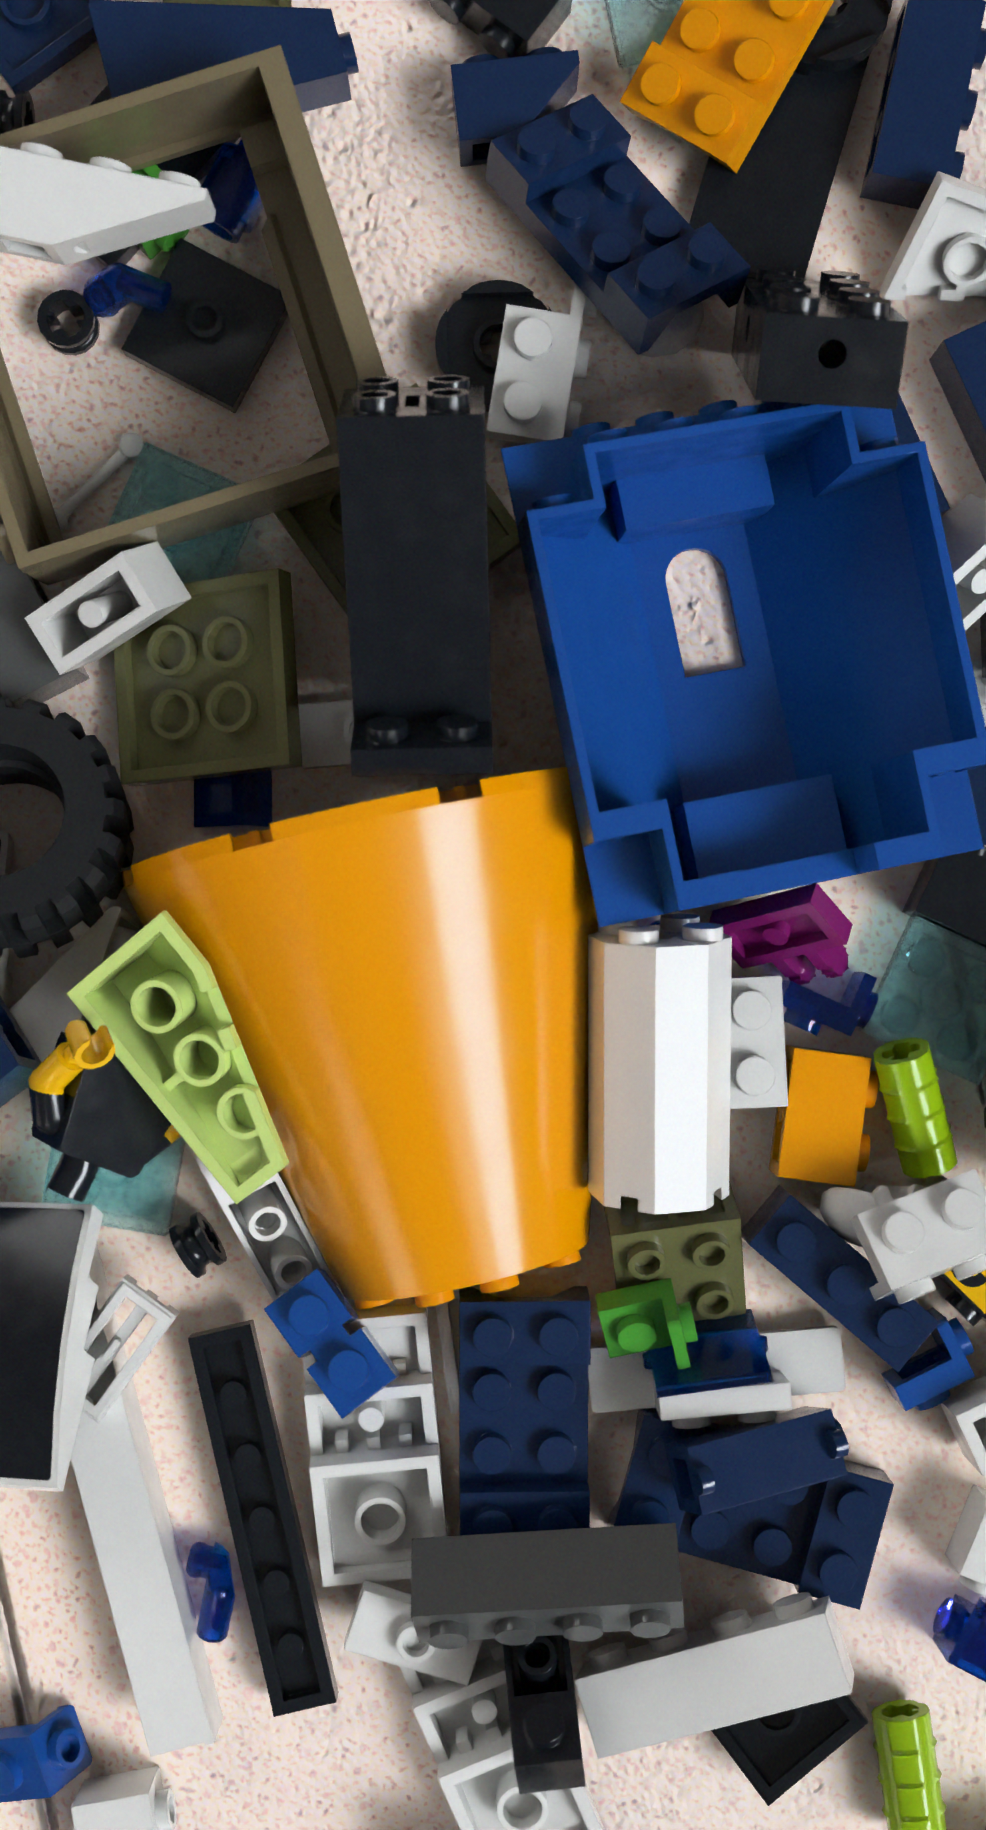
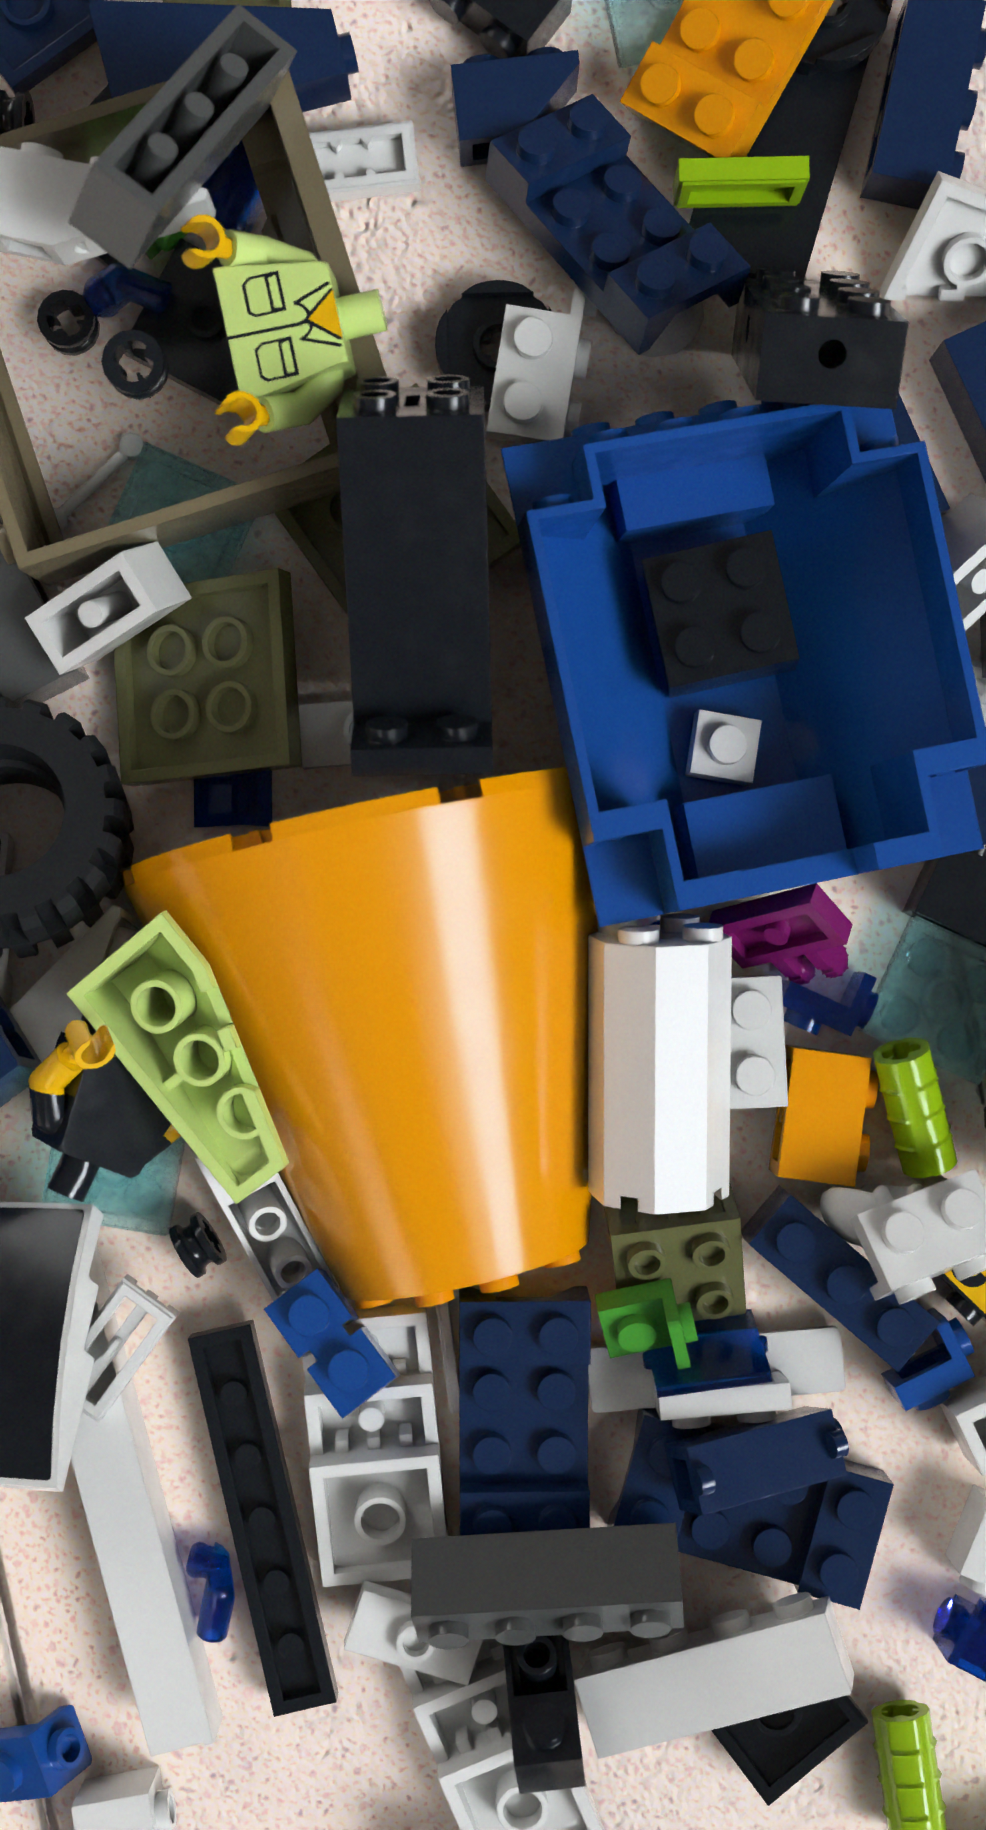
(125, 342): none -> black bush
(181, 137): none -> dark grey brick
(282, 326): none -> yellowish green torso
(368, 160): none -> white plate
(720, 614): none -> black brick
(723, 748): none -> white plate
(740, 181): none -> lime tile

